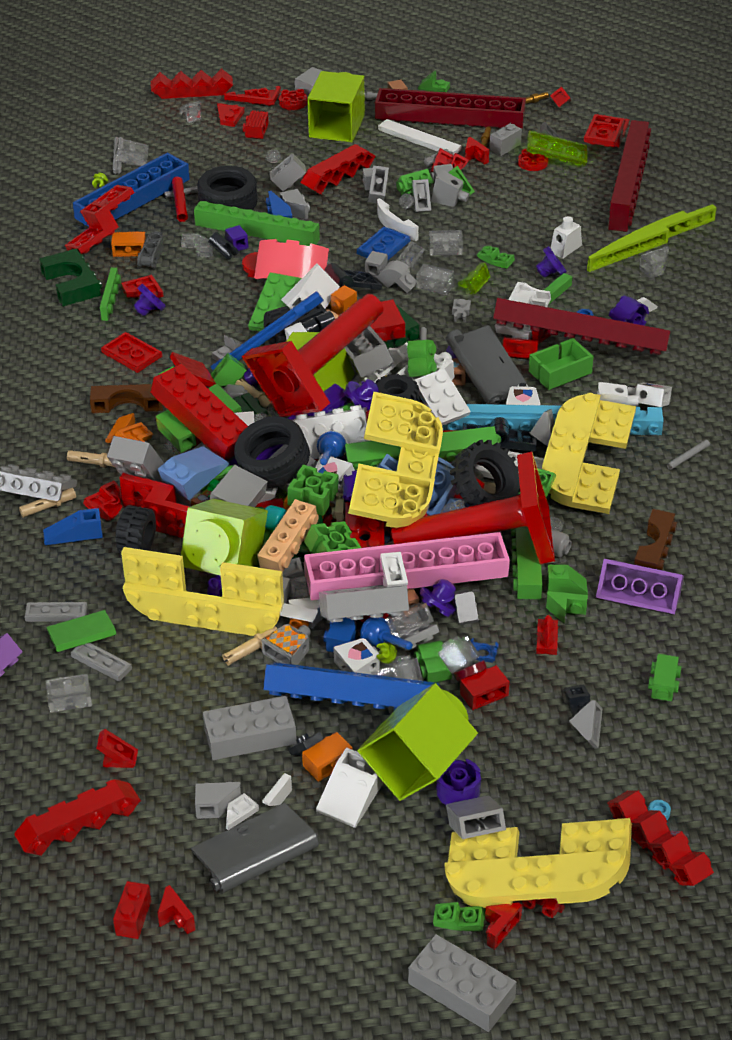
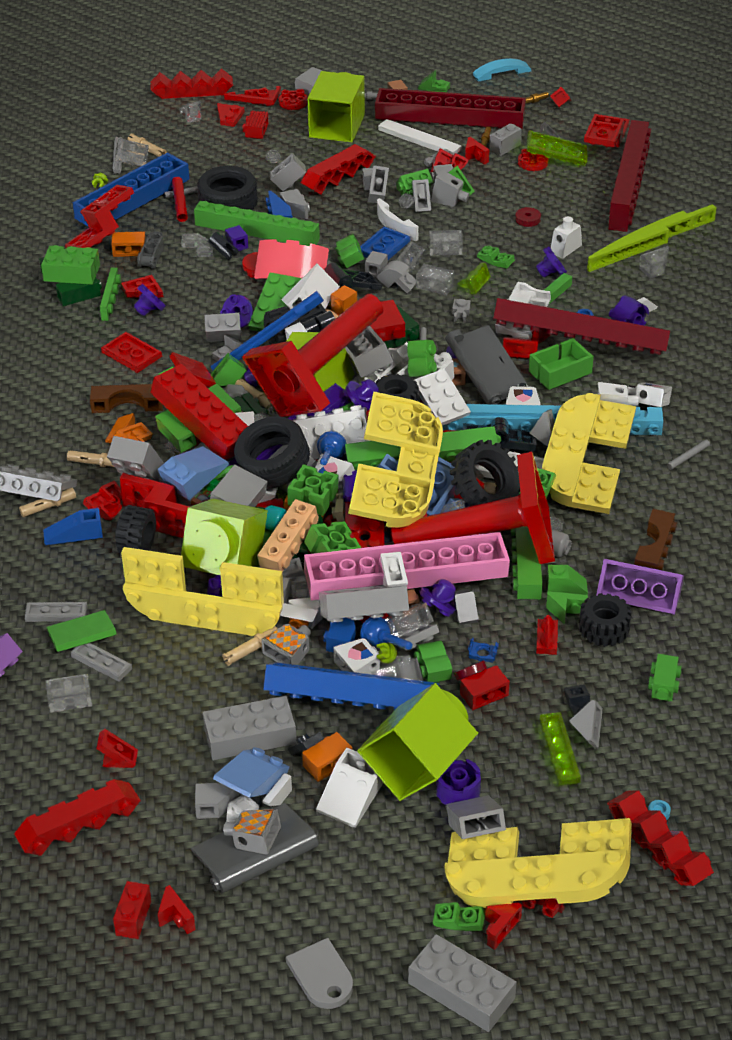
(70, 265): none -> bright green piece
(152, 148): none -> tan pin
(222, 324): none -> light grey brick
(240, 305): none -> dark purple plate
(252, 772): none -> medium blue slope
(254, 830): none -> light grey torso
(321, 972): none -> light grey tile
(349, 251): none -> bright green brick
(458, 653): clear brick -> none
(485, 72): none -> medium azure slope
(528, 217): none -> dark red piece
(560, 749): none -> clear neon green plate
(605, 619): none -> black tyre

